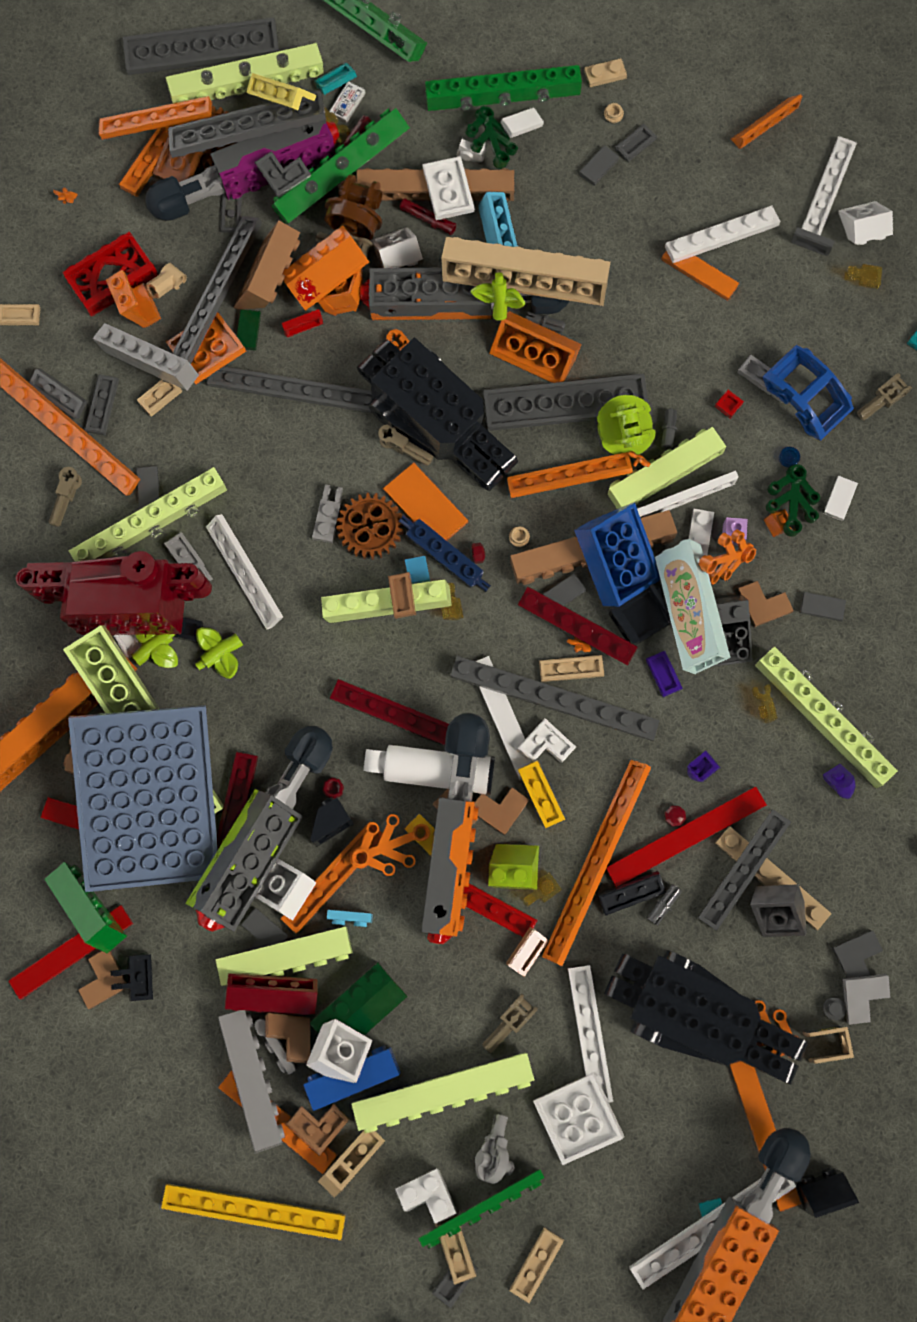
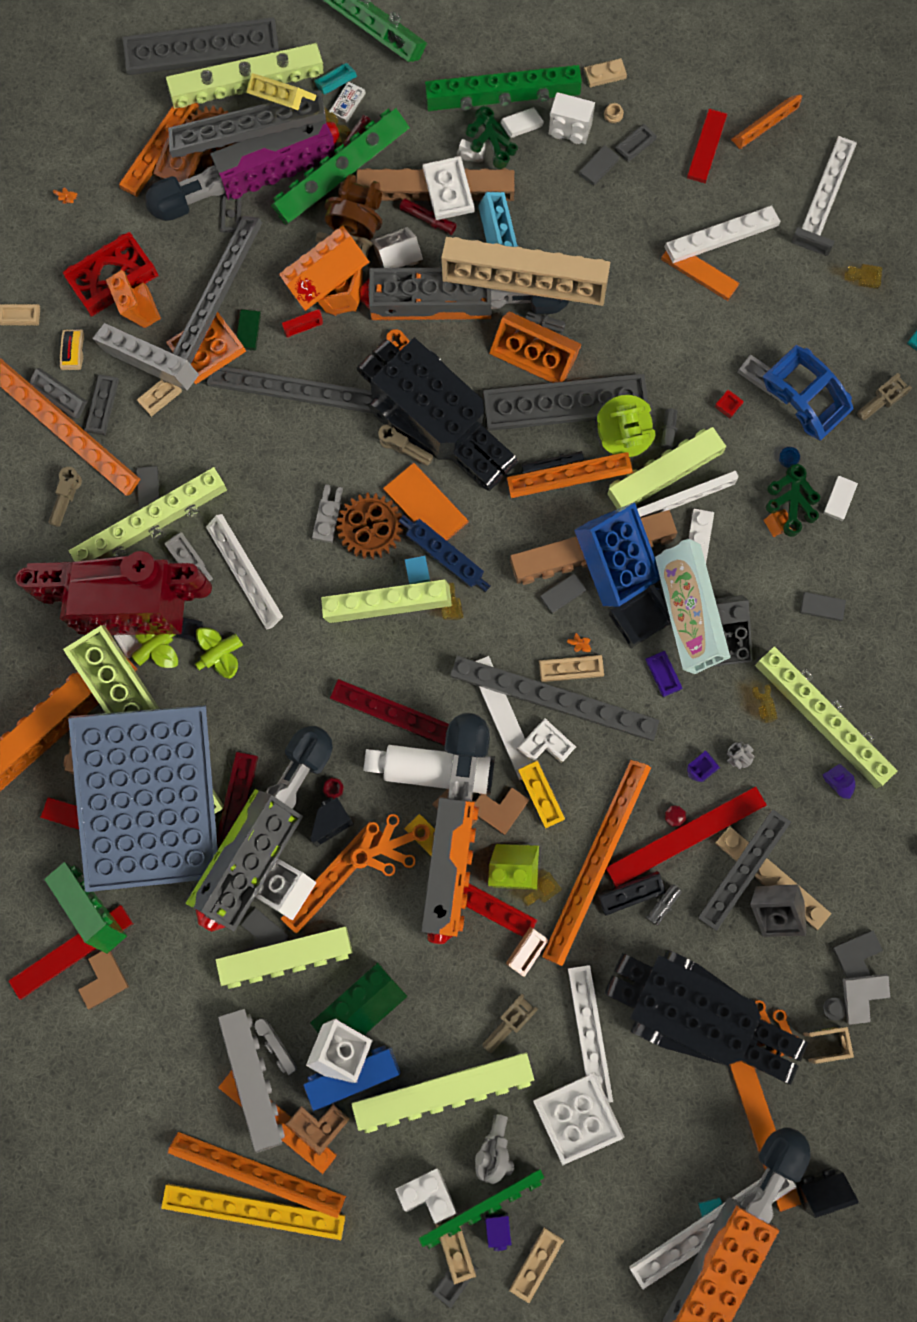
(71, 350): none -> slope
(139, 978): black hinge -> none
(155, 117): orange plate -> none
(169, 278): tan piece -> none
(257, 1174): none -> orange tile
(268, 267): medium nougat slope -> none
(271, 994): dark red brick -> none
(281, 178): dark grey tile -> none
(295, 1031): medium nougat tile -> none
(340, 917): medium azure plate -> none
(351, 1162): tan slope -> none
(402, 595): medium nougat tile -> none
(478, 553): dark red tile -> none
(498, 1231): none -> dark purple brick
(500, 295): lime plant -> none
(519, 536): tan plate -> none
(553, 462): none -> black pin
(571, 118): none -> white brick
(578, 626): dark red plate -> none
(639, 459): orange plant -> none
(707, 146): none -> red tile
(732, 524): lavender brick -> none
(740, 755): none -> light grey gear
(744, 554): orange plant -> none
(763, 609): medium nougat tile -> none
(867, 222): white slope -> none

